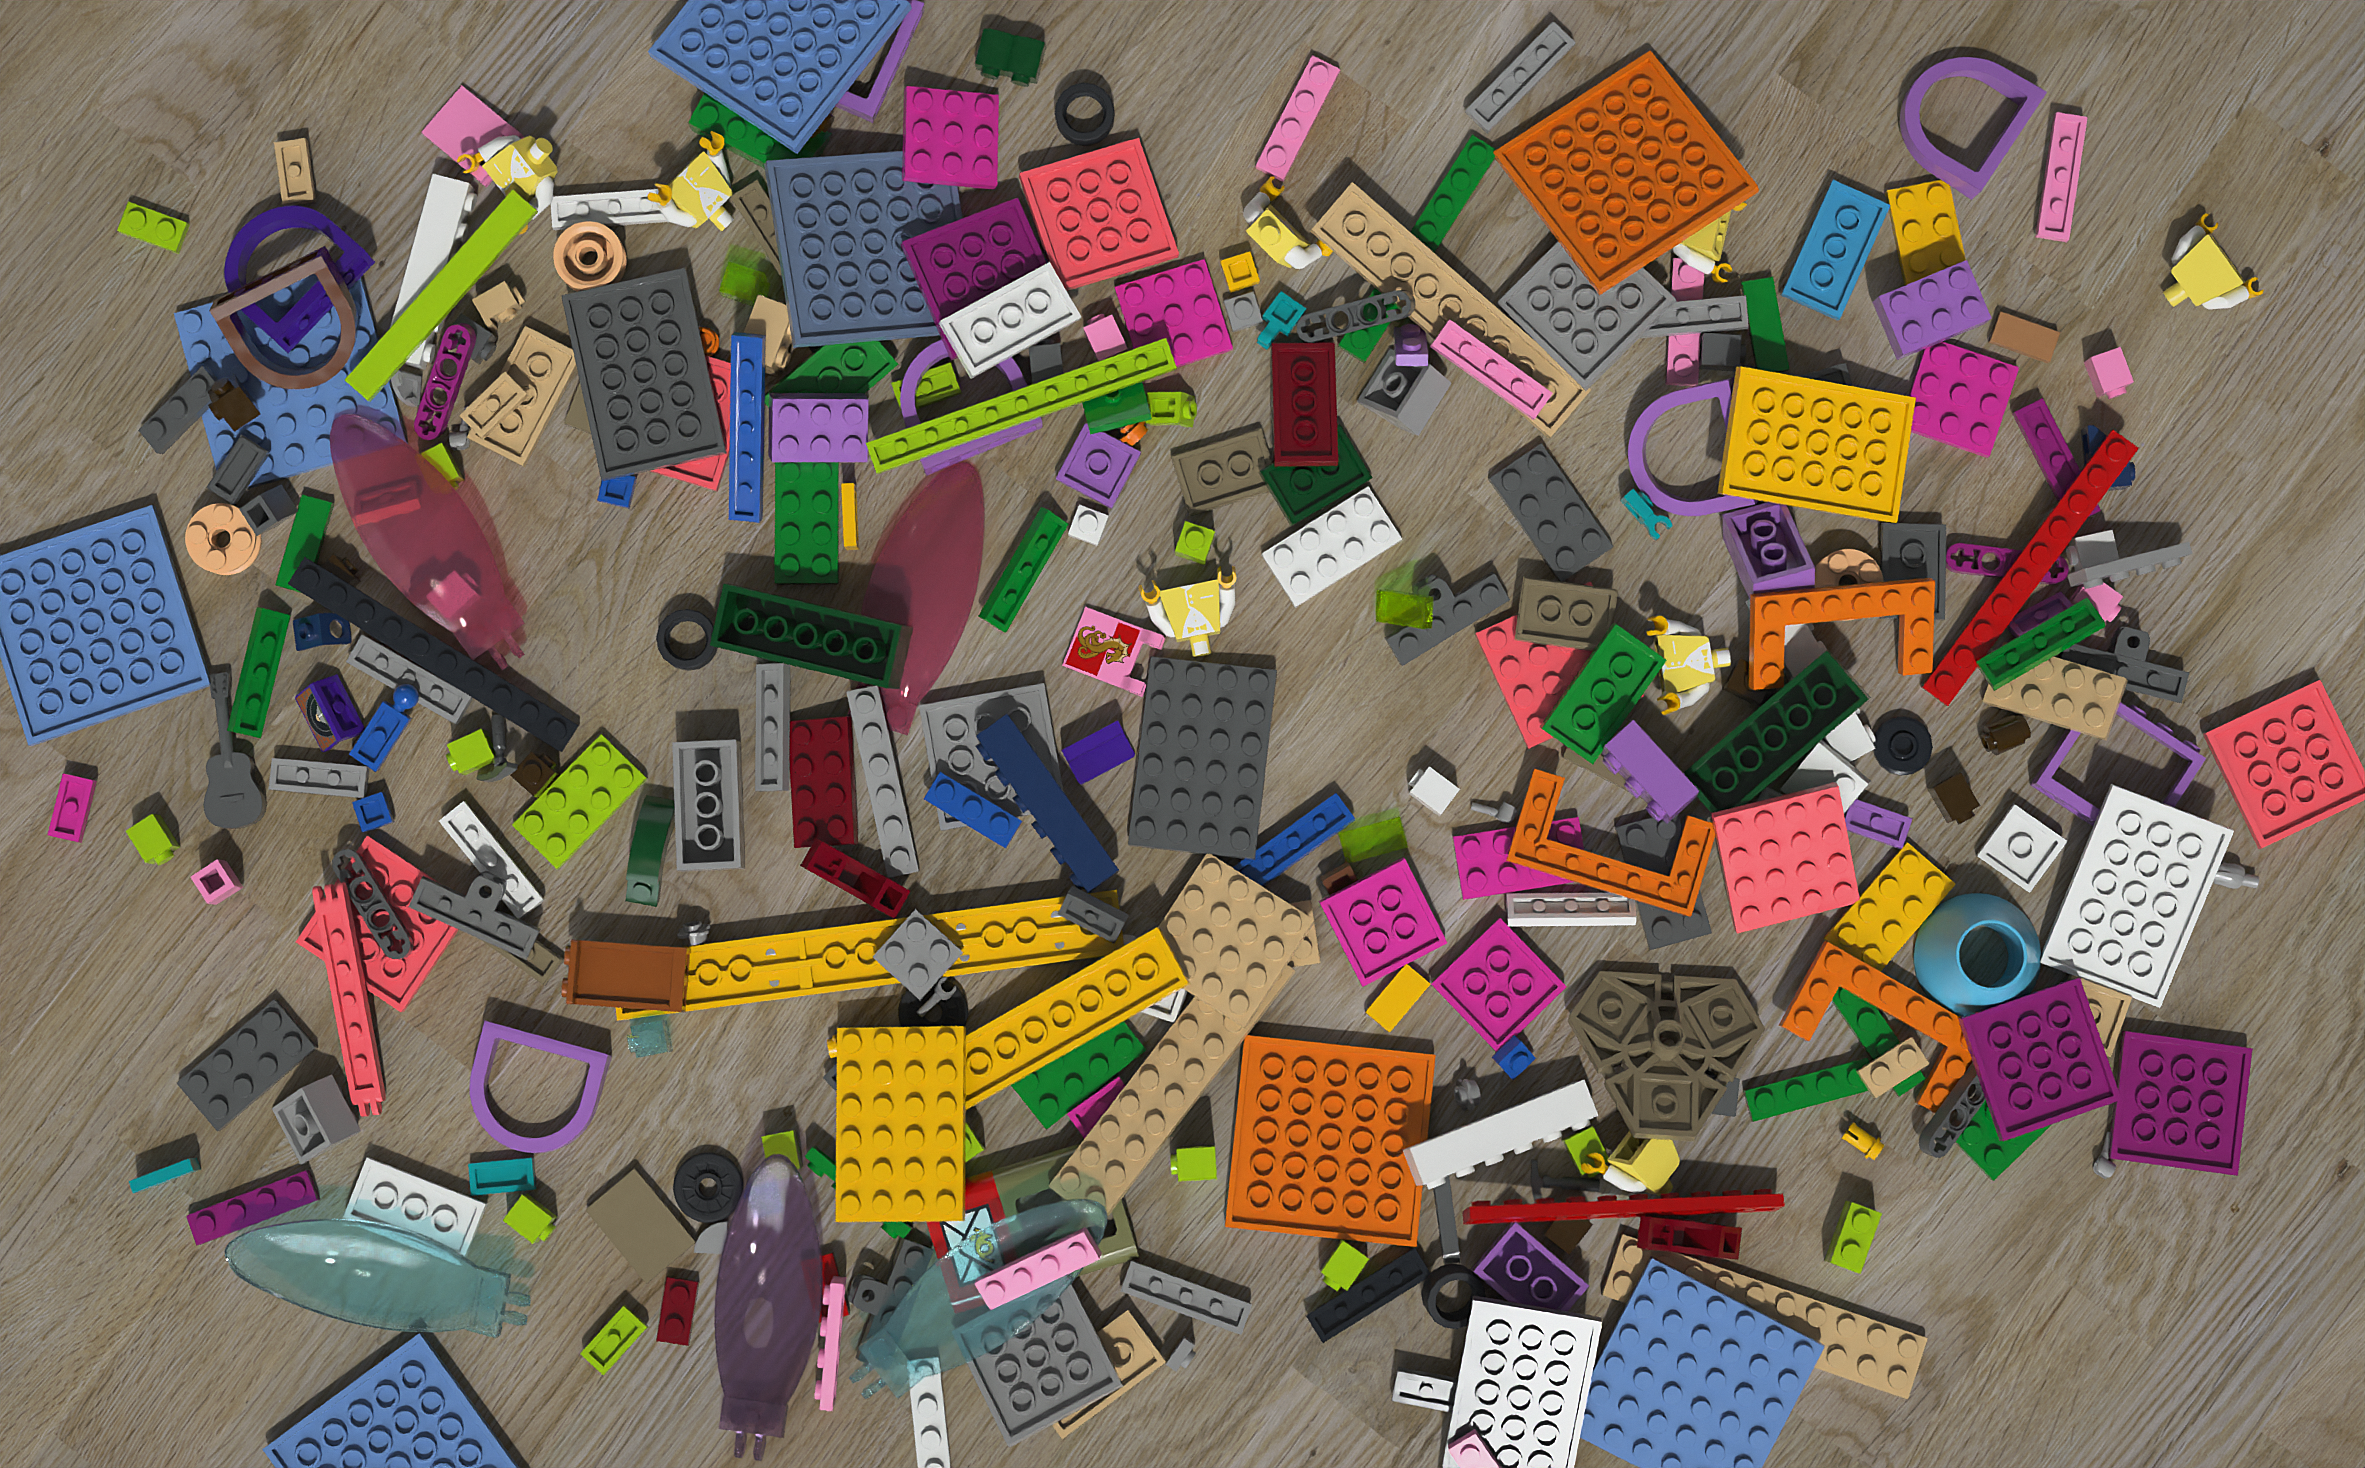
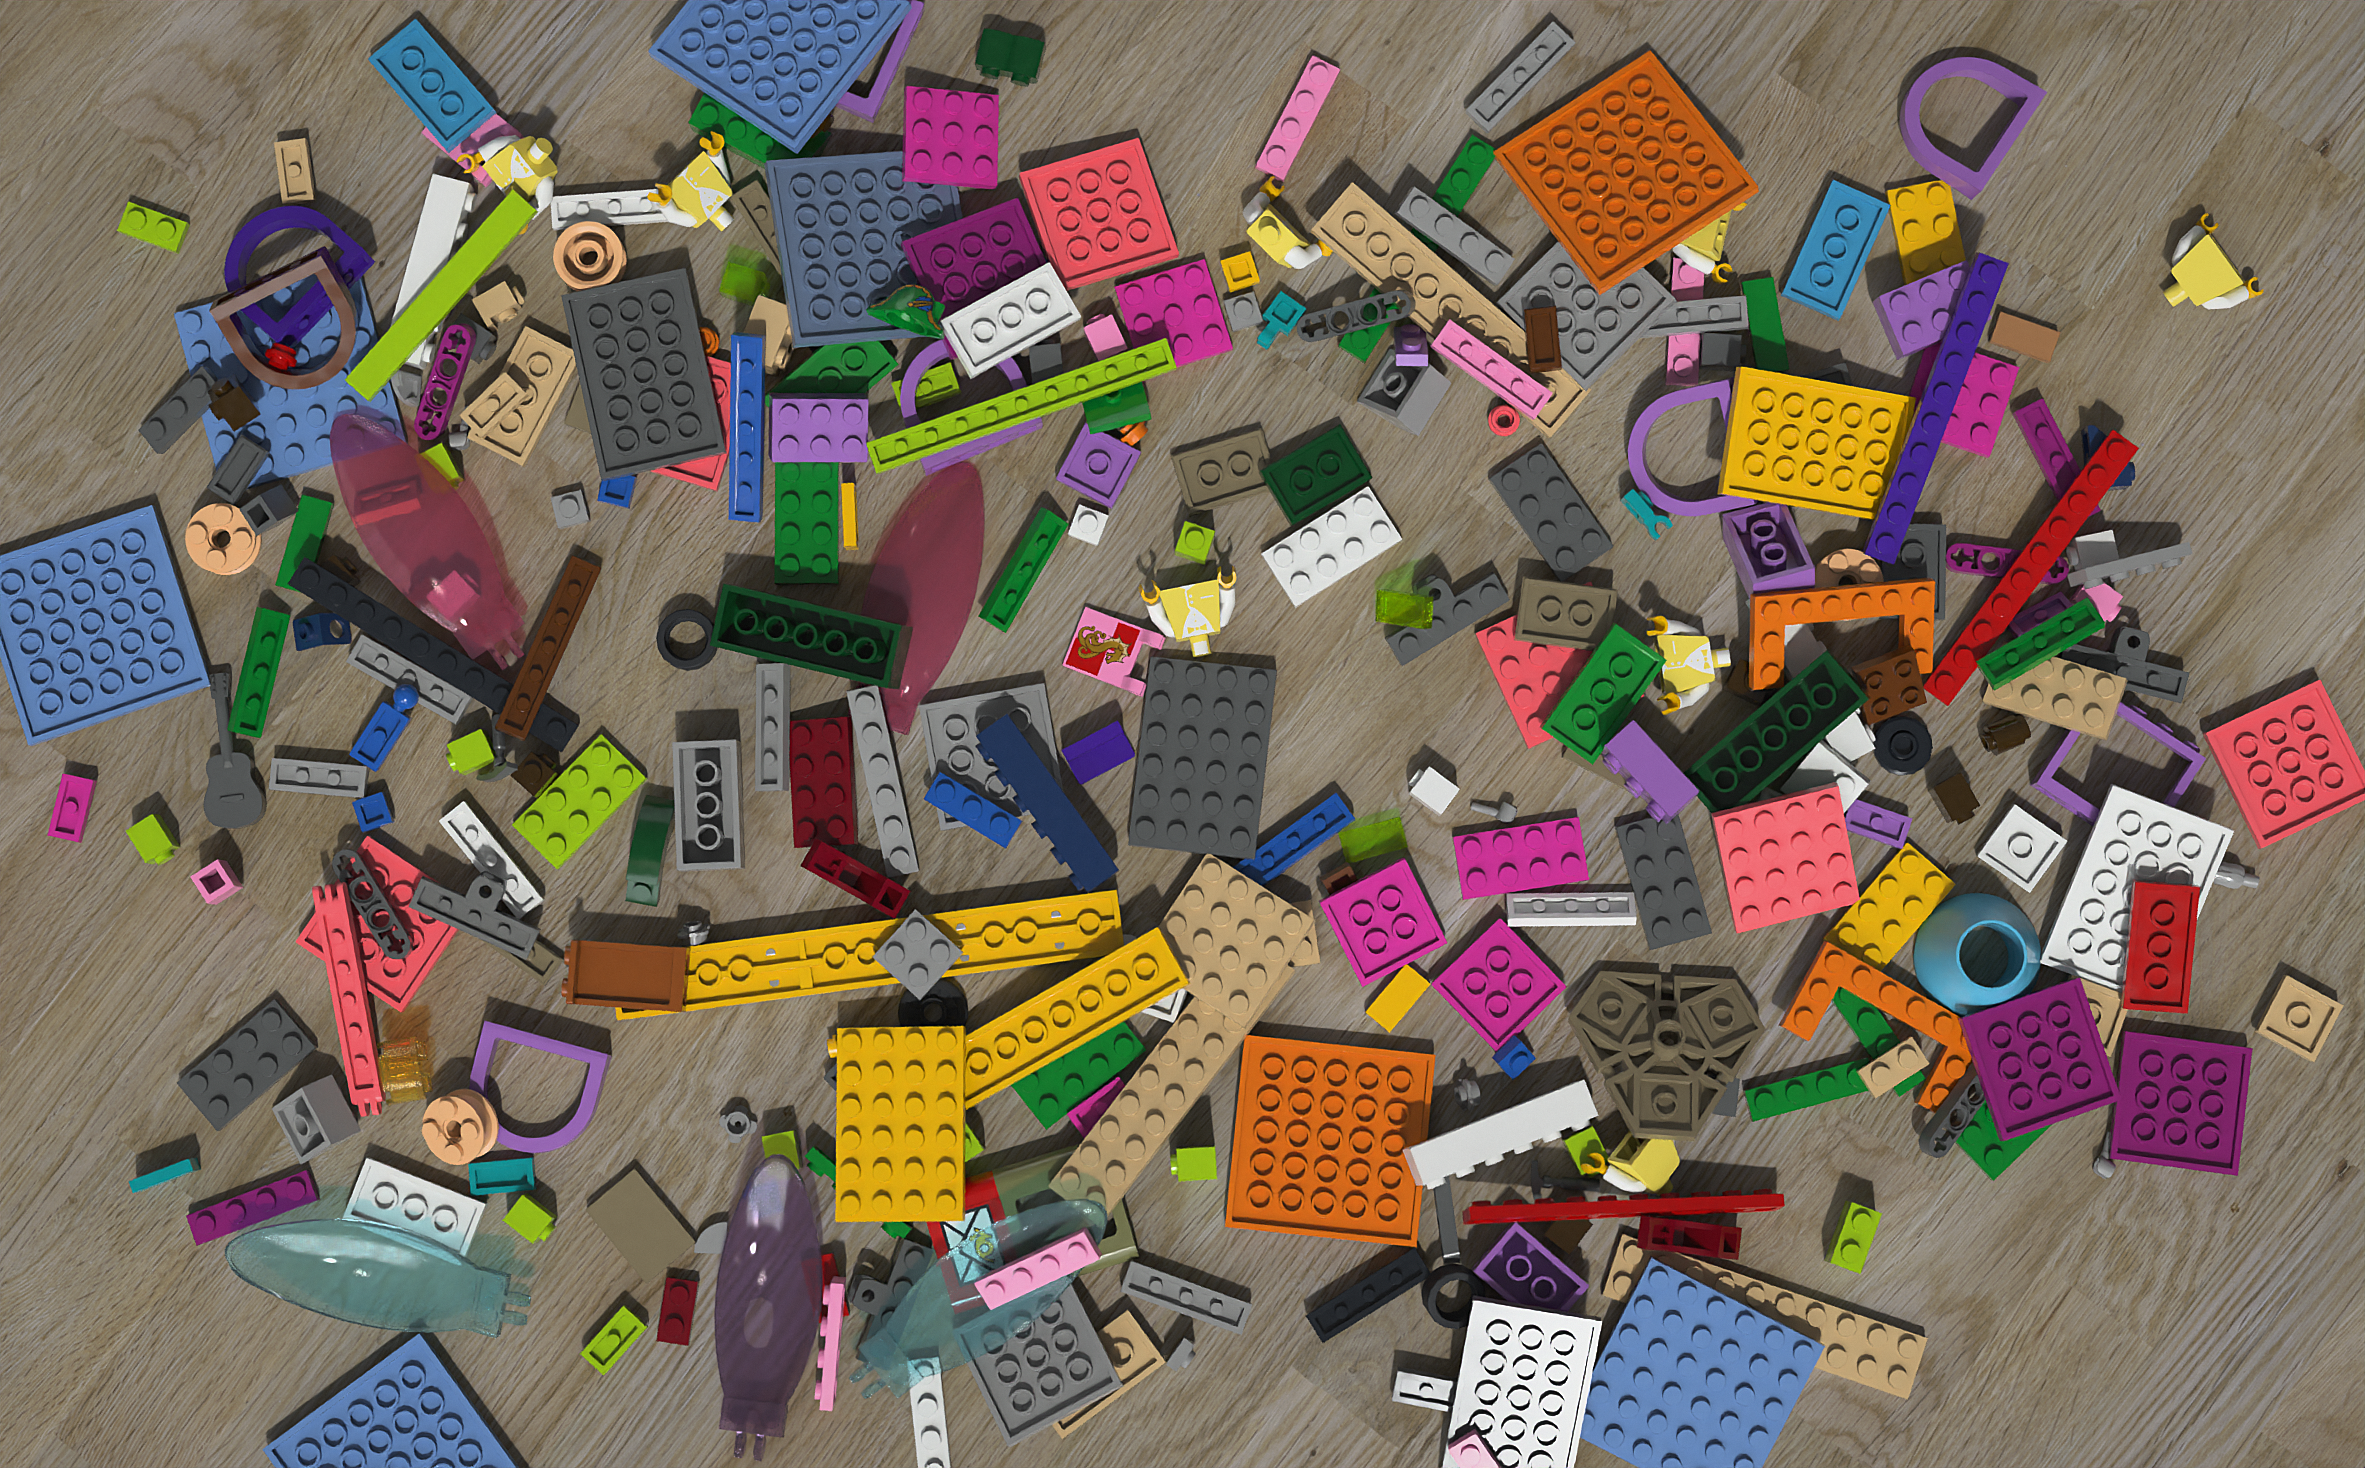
(281, 356): none -> red plate
(329, 712): dark purple panel -> none
(403, 1070): none -> clear yellow brick
(432, 85): none -> dark azure plate
(456, 1143): none -> light nougat wheel
(548, 648): none -> reddish brown plate
(570, 509): none -> light grey plate
(649, 1039): clear light blue brick -> none
(687, 1187): black wheel -> none
(736, 1133): none -> light grey plate
(911, 309): none -> green hat
(938, 995): light grey hand -> none
(1088, 90): black tyre -> none
(1093, 914): dark grey plate -> none
(1171, 408): lime bracket -> none
(1304, 404): dark red plate -> none
(1343, 1266): lime brick -> none
(1454, 236): none -> light grey plate
(1503, 410): none -> coral plate
(1535, 851): orange plate -> none
(1543, 339): none -> reddish brown tile
(1864, 1141): yellow pin -> none
(1892, 684): none -> reddish brown plate
(1935, 407): none -> dark purple plate
(2061, 177): bright pink plate -> none
(2109, 373): bright pink brick -> none
(2160, 946): none -> red plate
(2298, 1018): none -> tan plate

